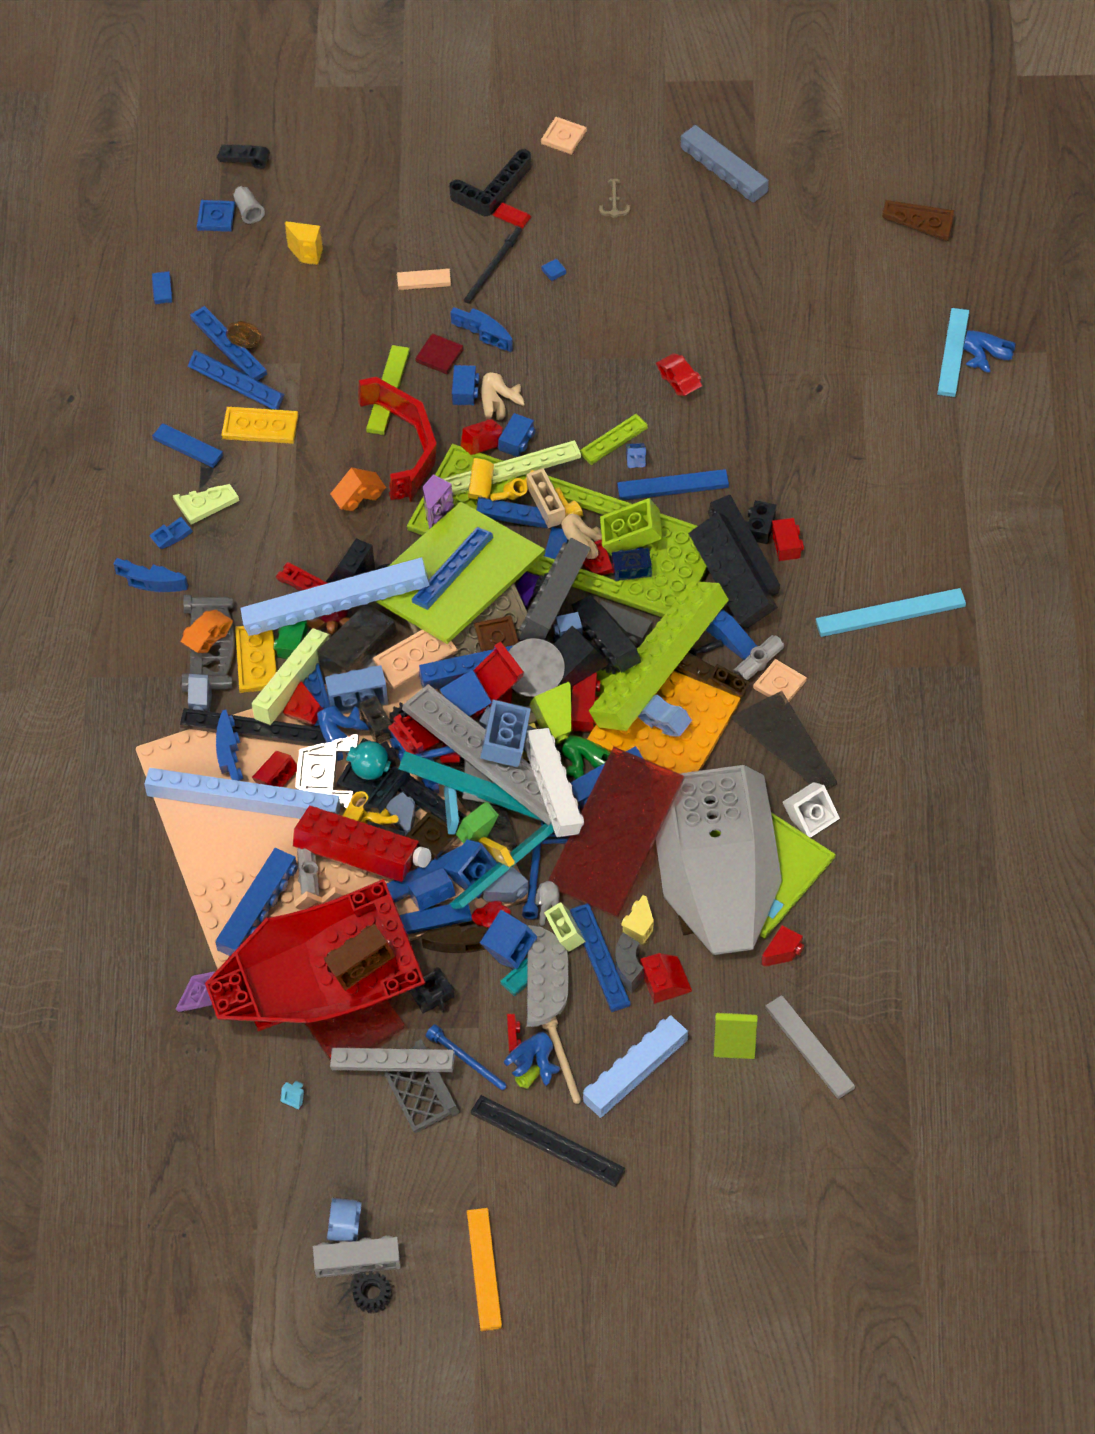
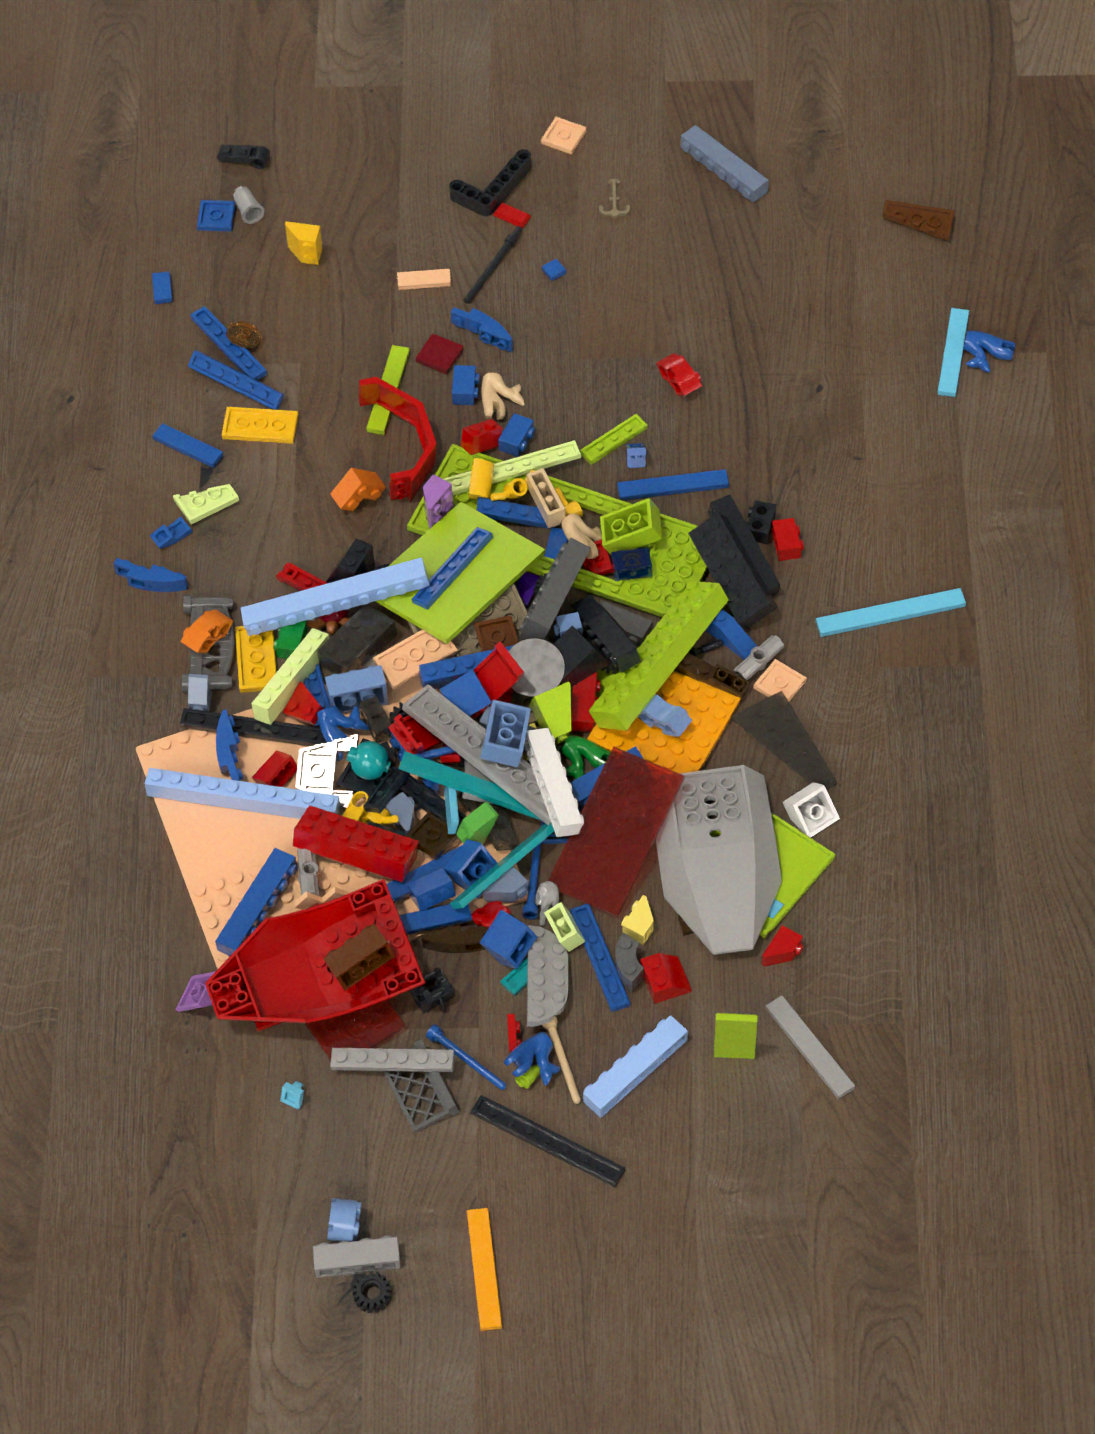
(421, 857): white tile -> none
(497, 851): yellow tile -> none

